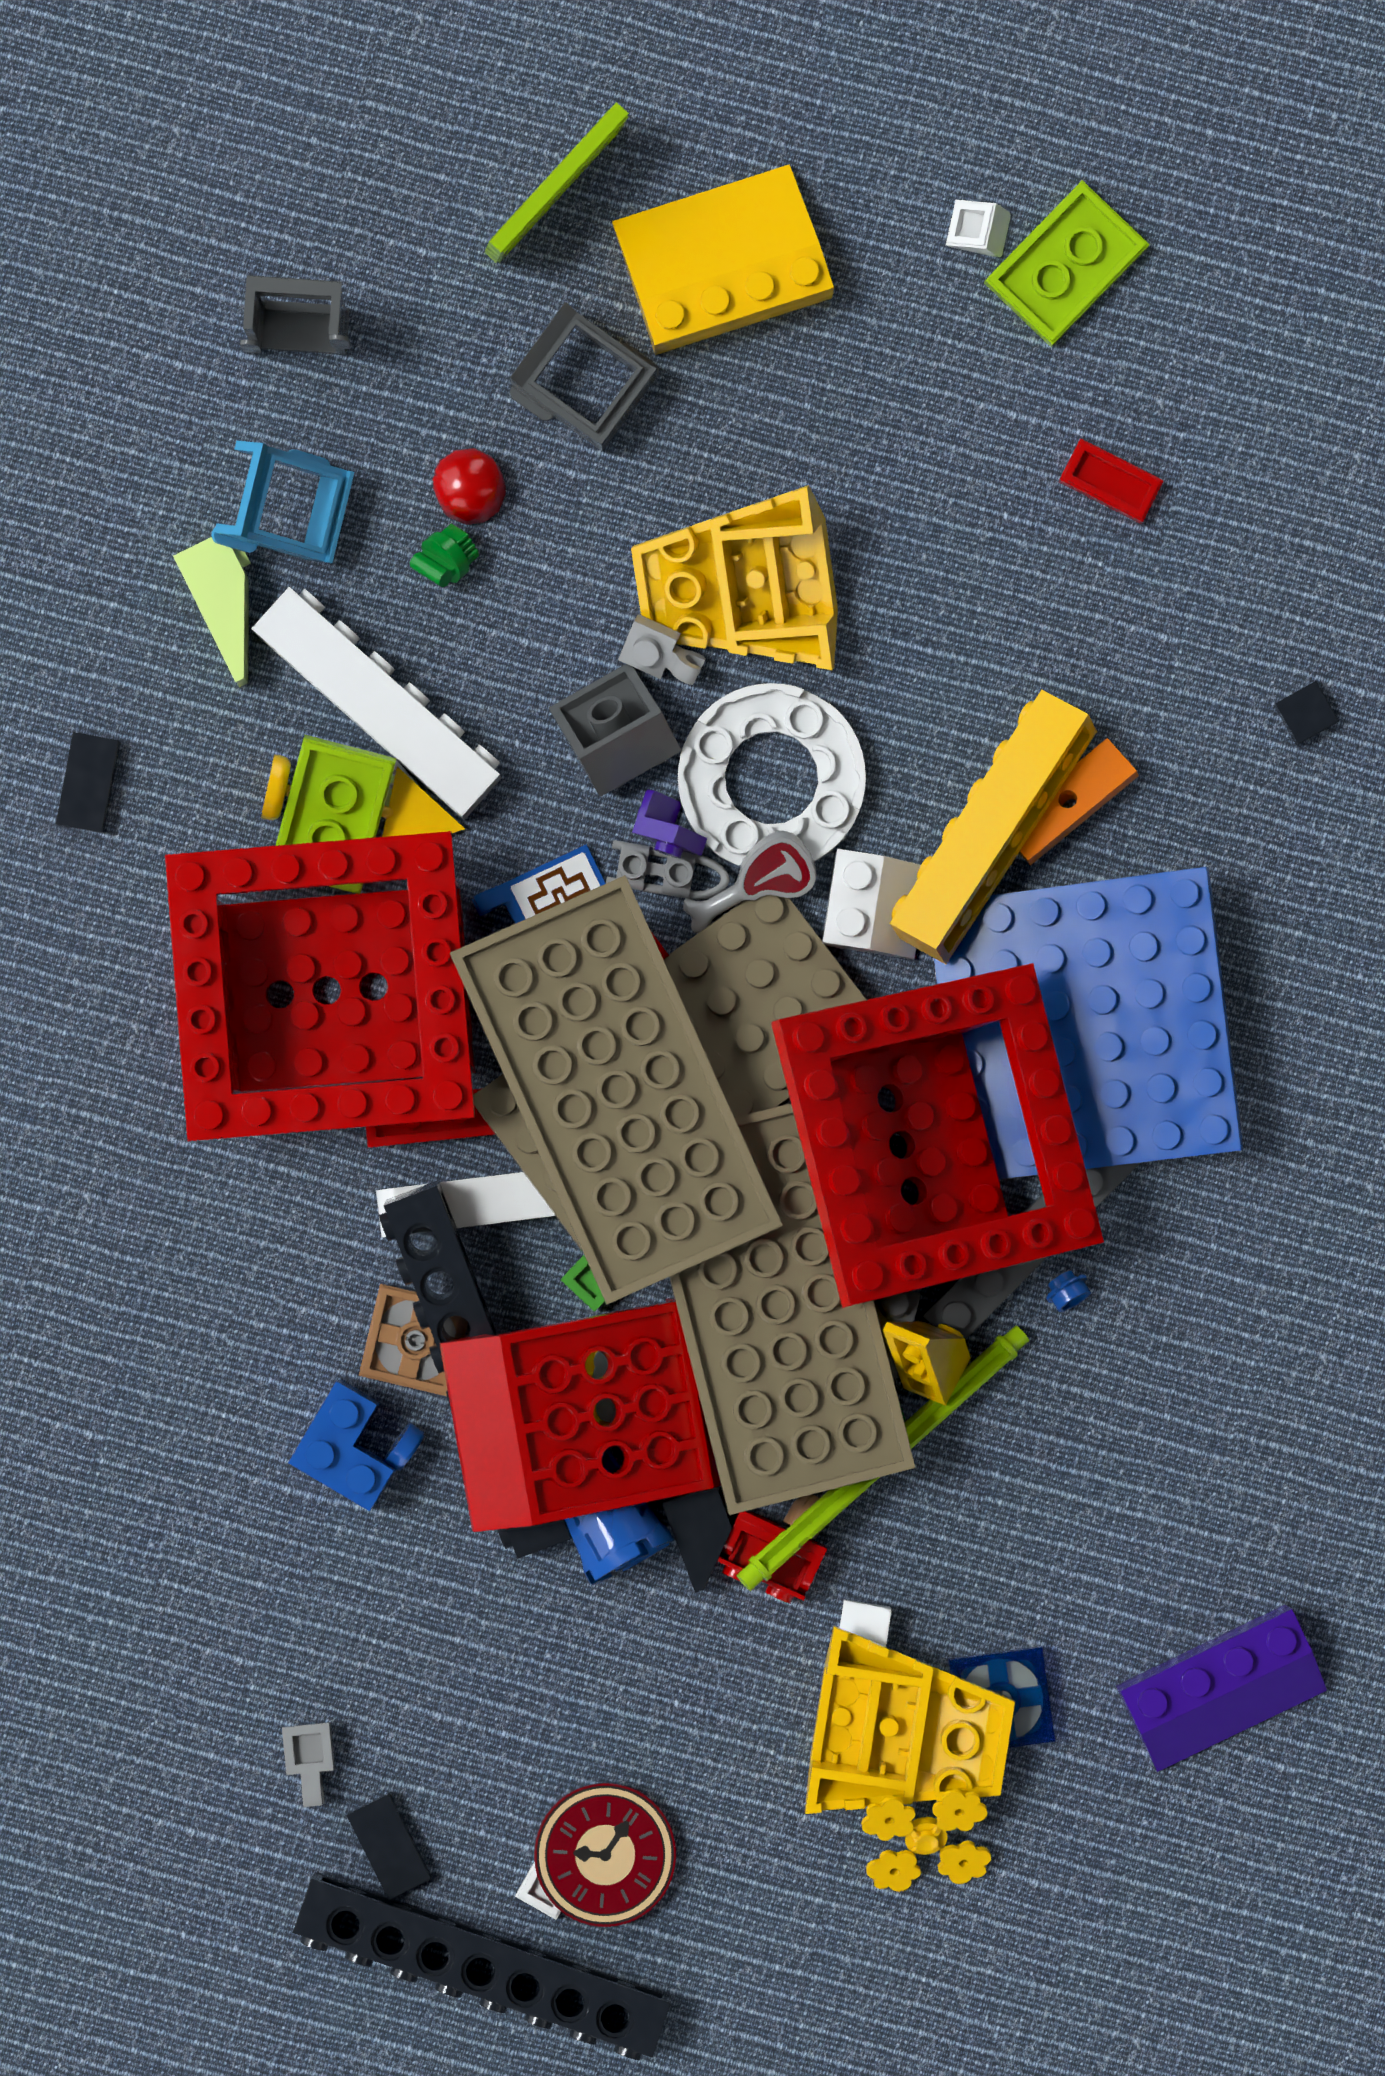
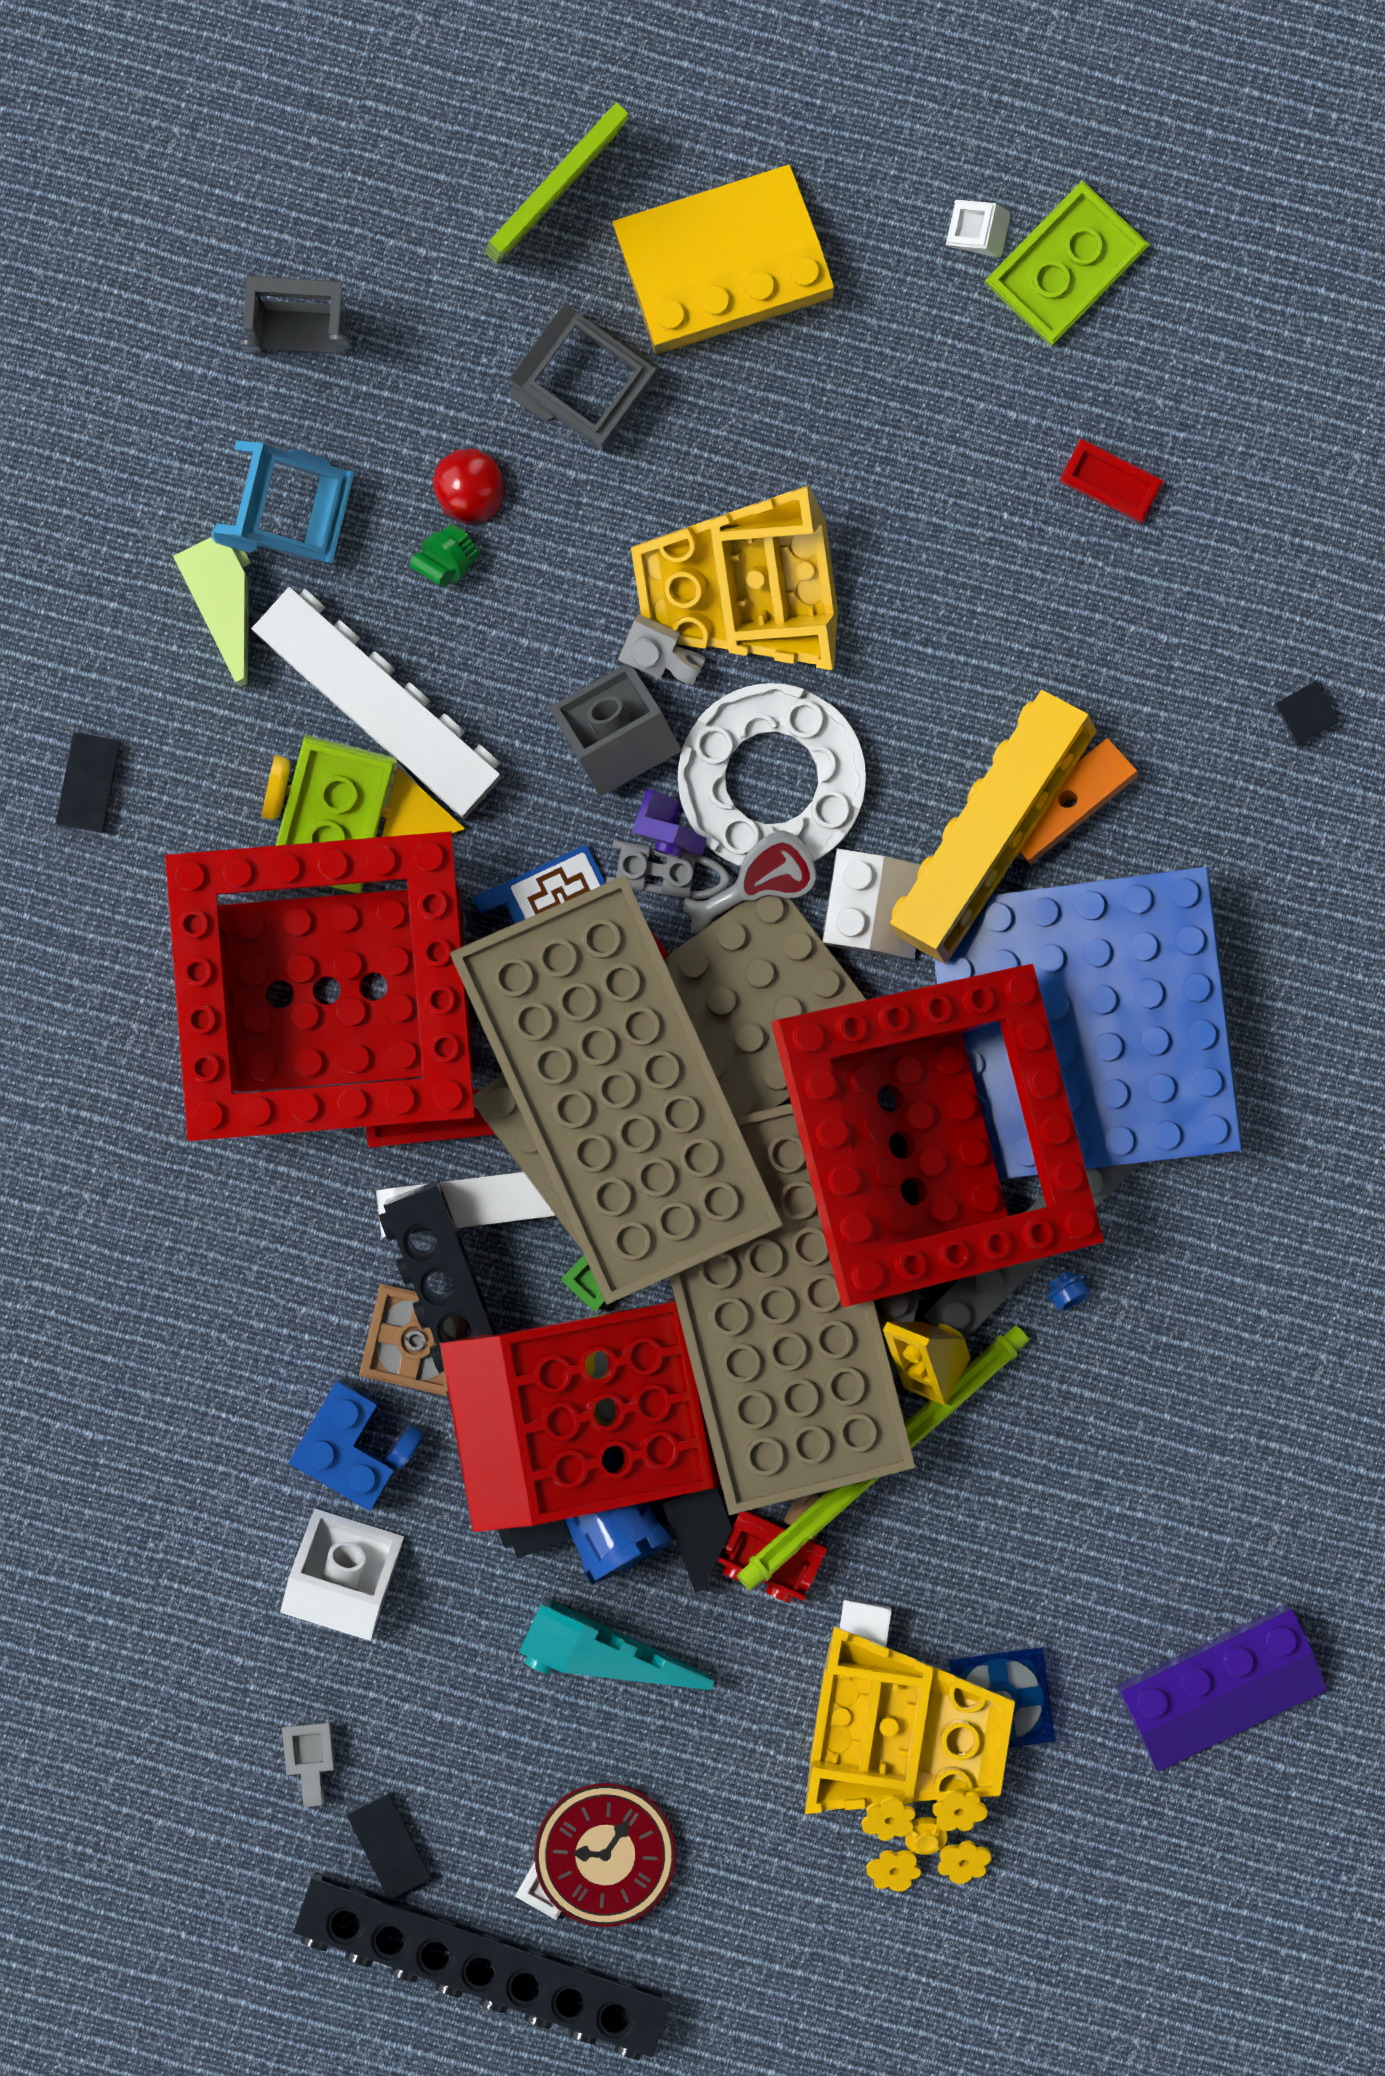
(341, 1574): none -> white slope
(583, 1646): none -> teal wedge

